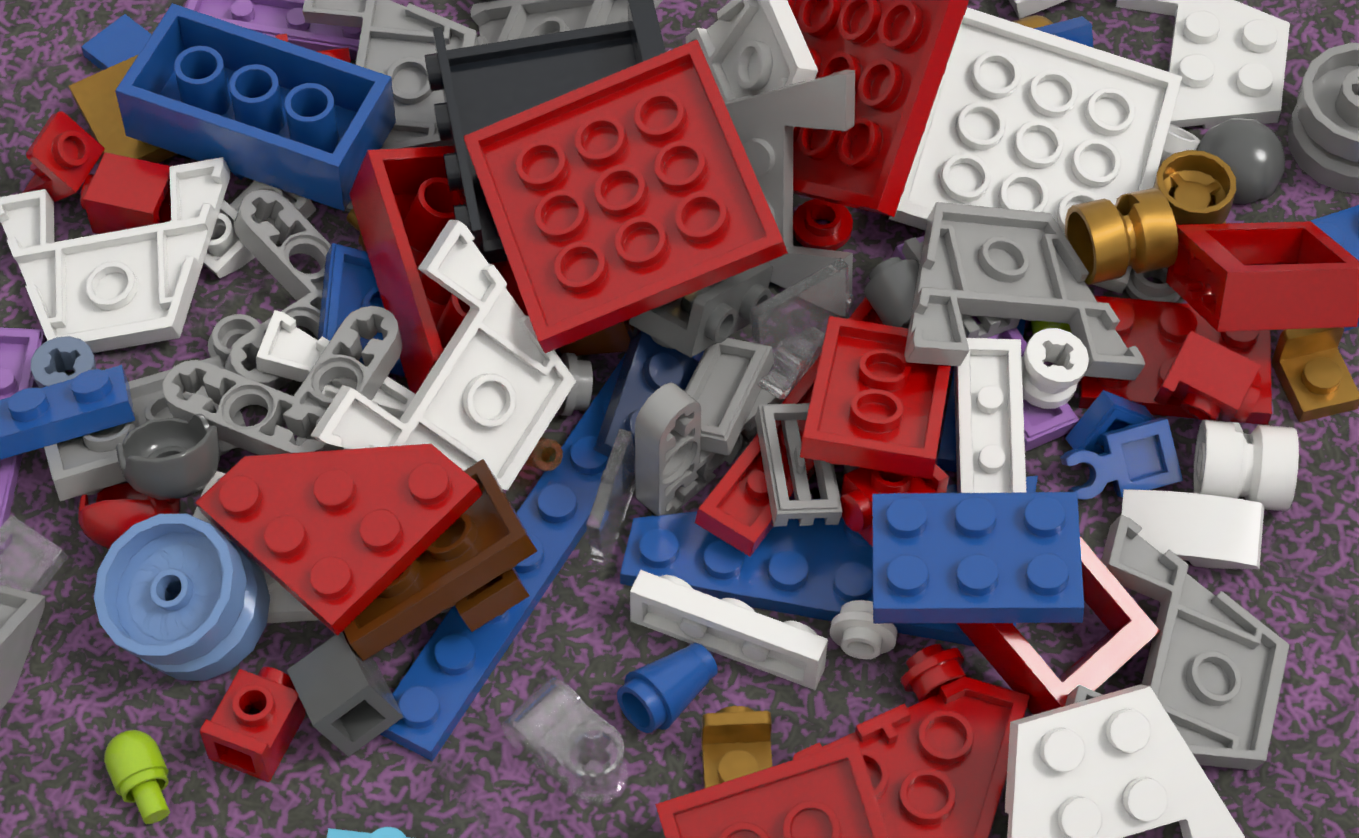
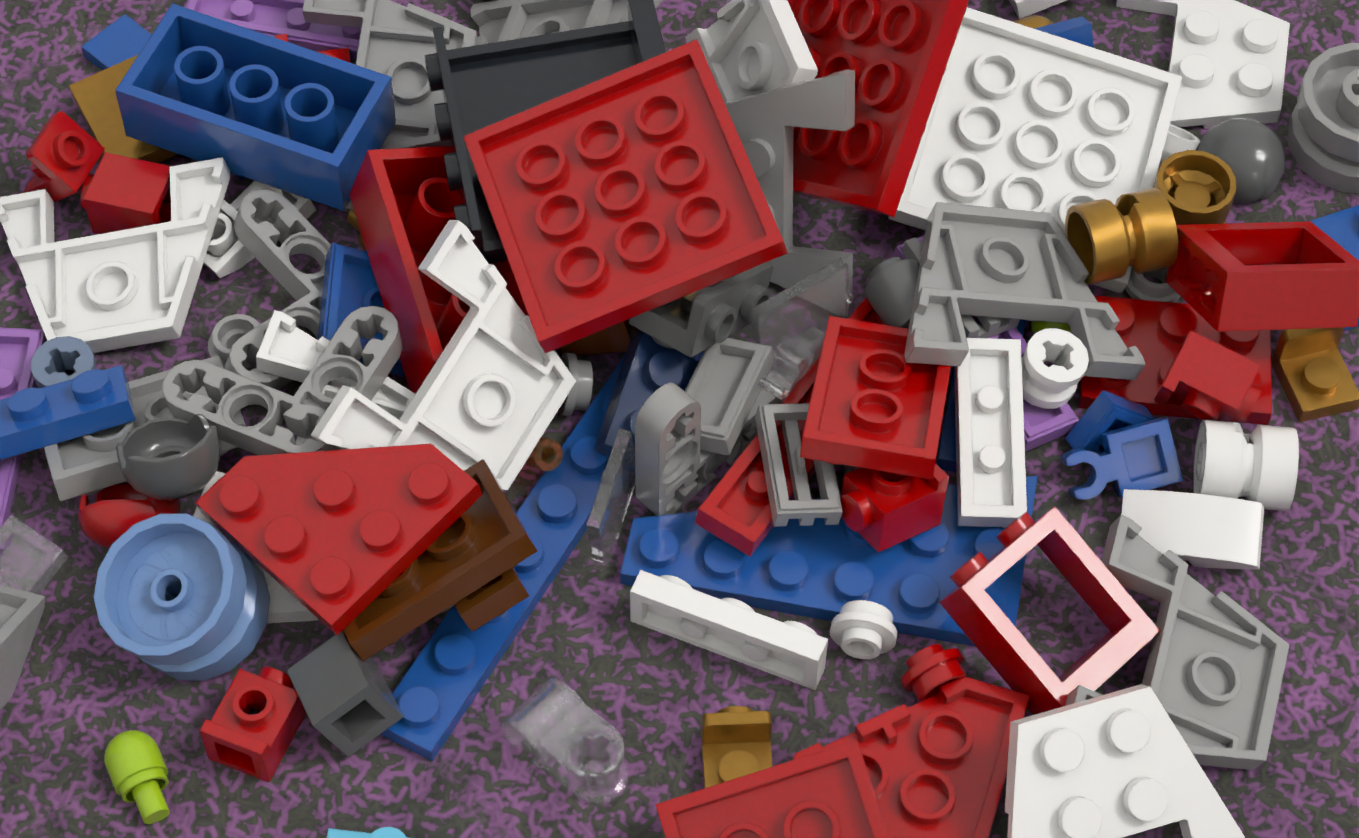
(664, 688): blue cone -> none
(820, 236): red plate -> none
(977, 558): blue plate -> none

